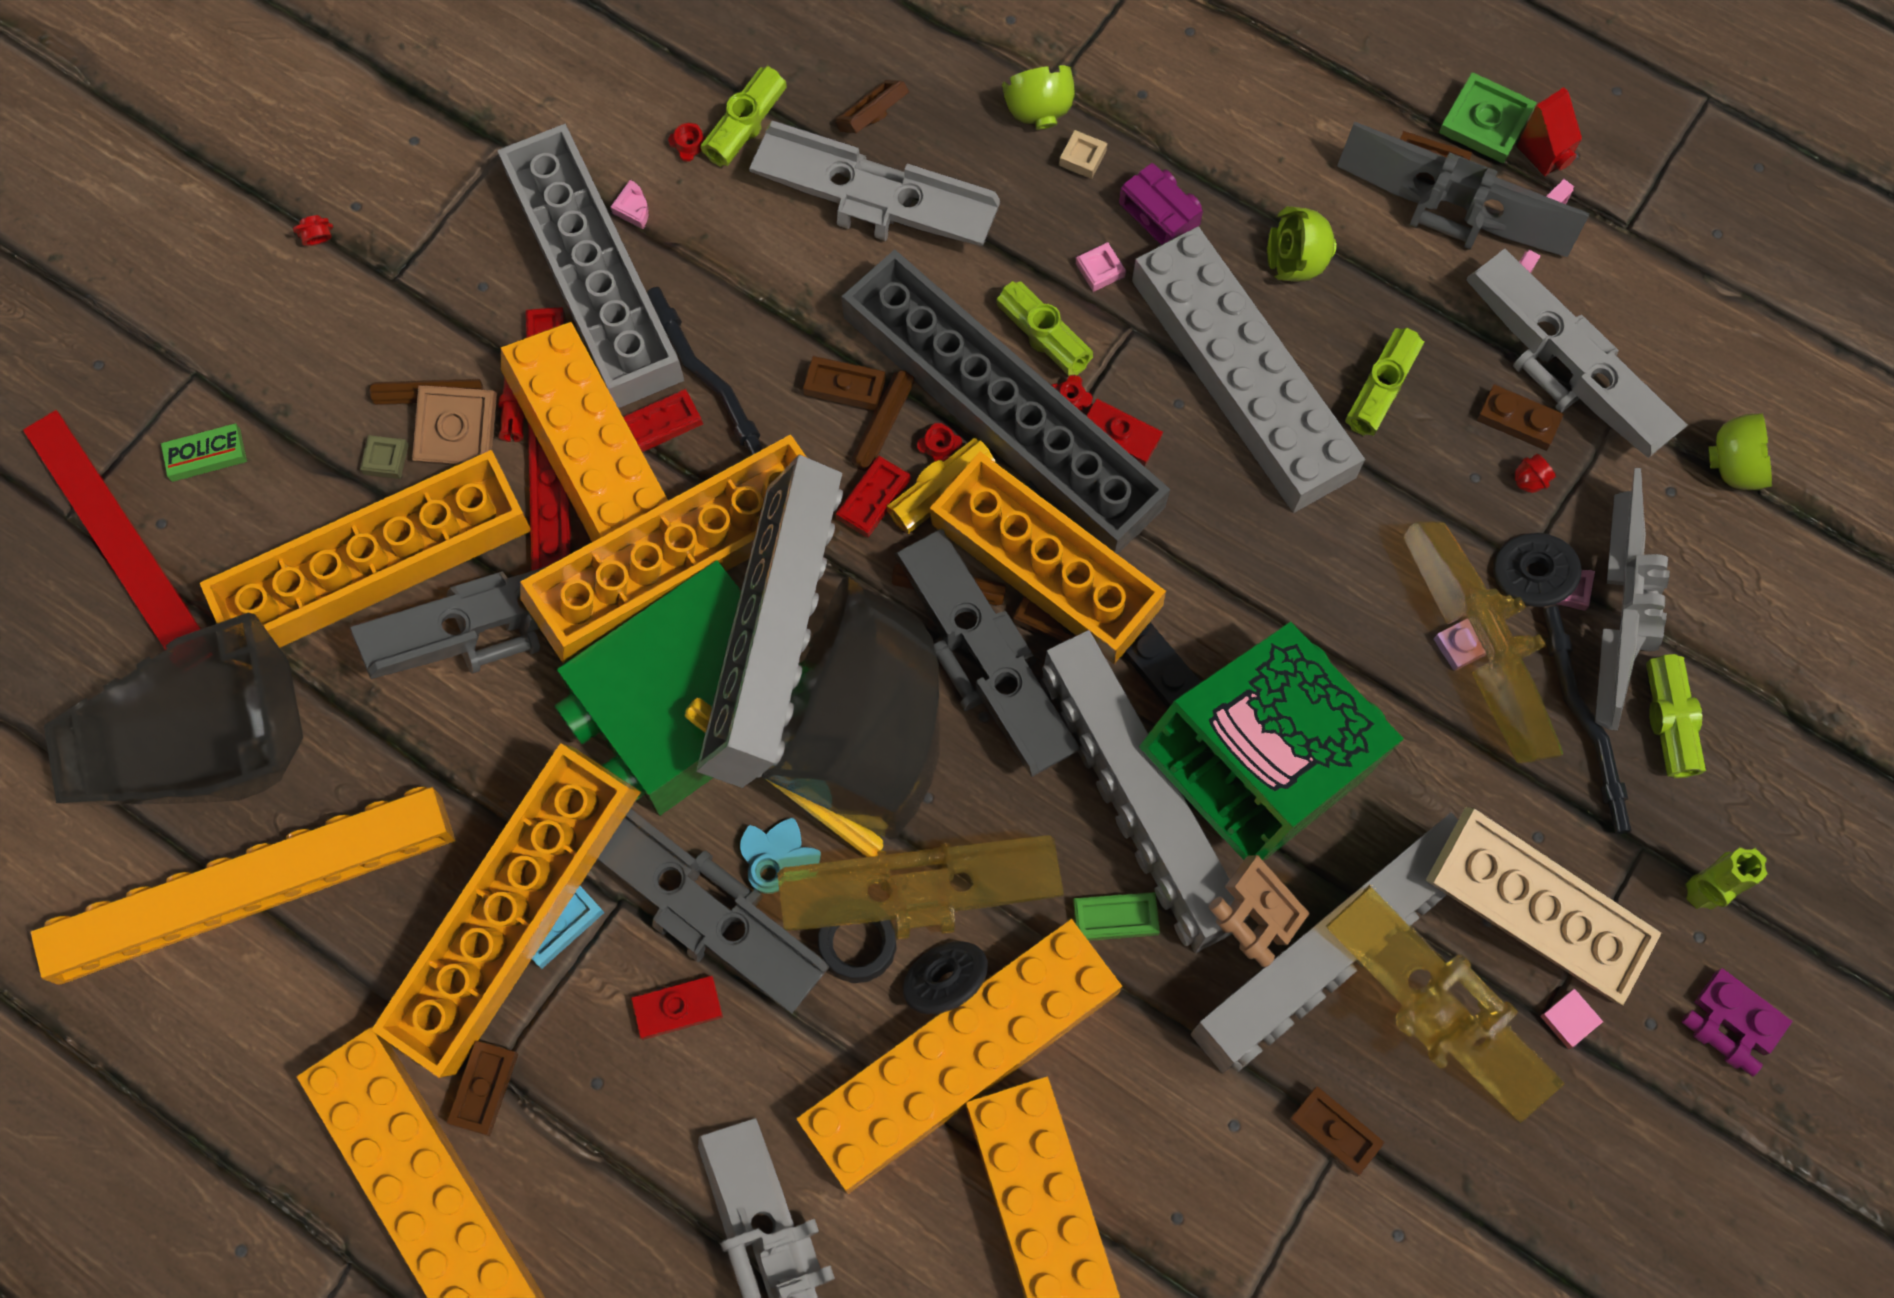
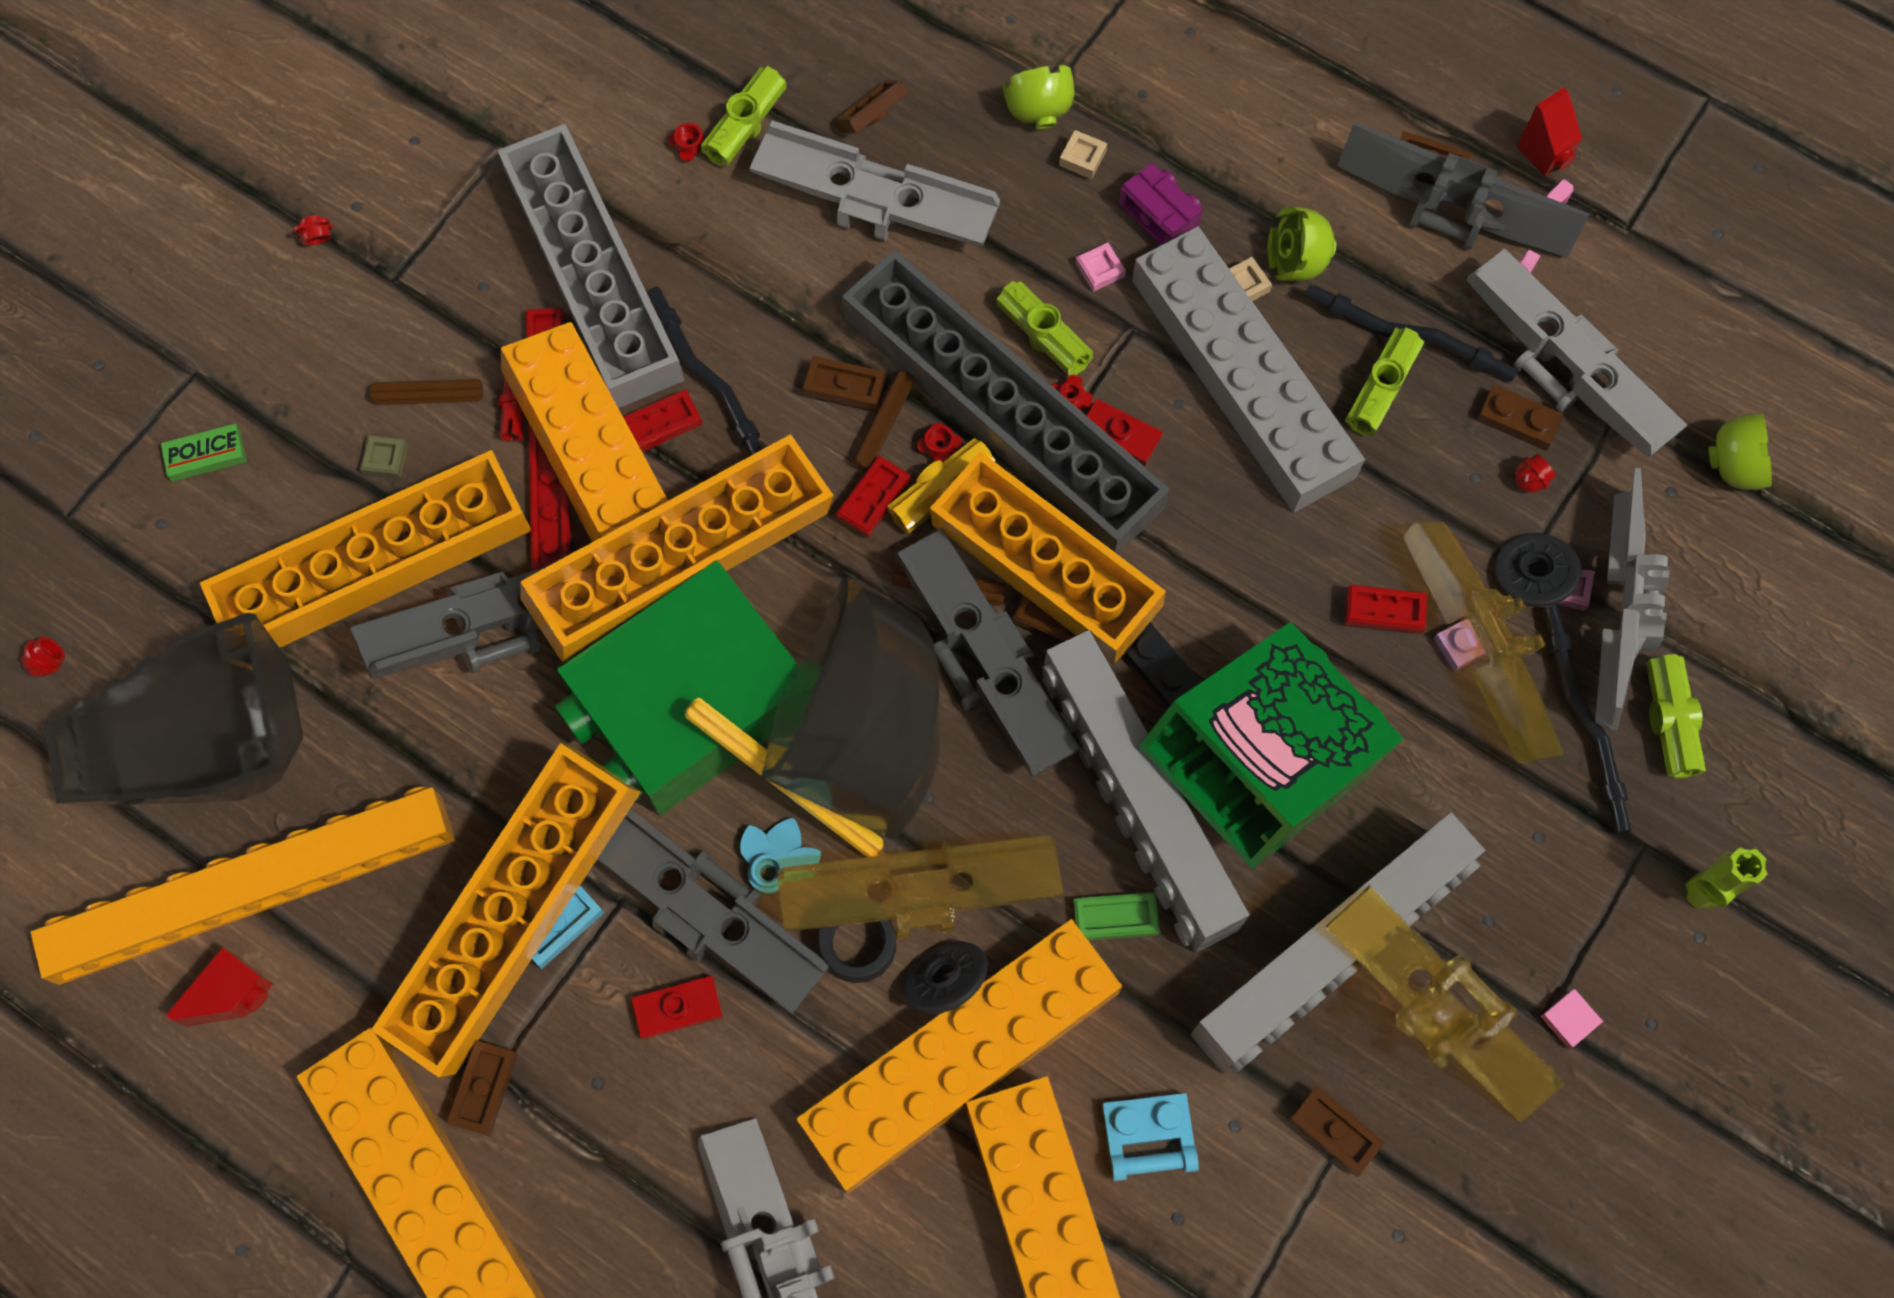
(42, 657): none -> red plate
(111, 528): red tile -> none
(221, 992): none -> red slope
(453, 424): medium nougat plate -> none
(631, 205): bright pink tile -> none
(771, 624): light grey brick -> none
(1148, 1122): none -> medium azure plate
(1251, 278): none -> tan plate
(1267, 901): medium nougat plate -> none
(1386, 609): none -> red plate
(1479, 358): none -> black bar
(1487, 117): bright green plate -> none
(1543, 905): tan plate -> none
(1744, 1014): magenta plate -> none

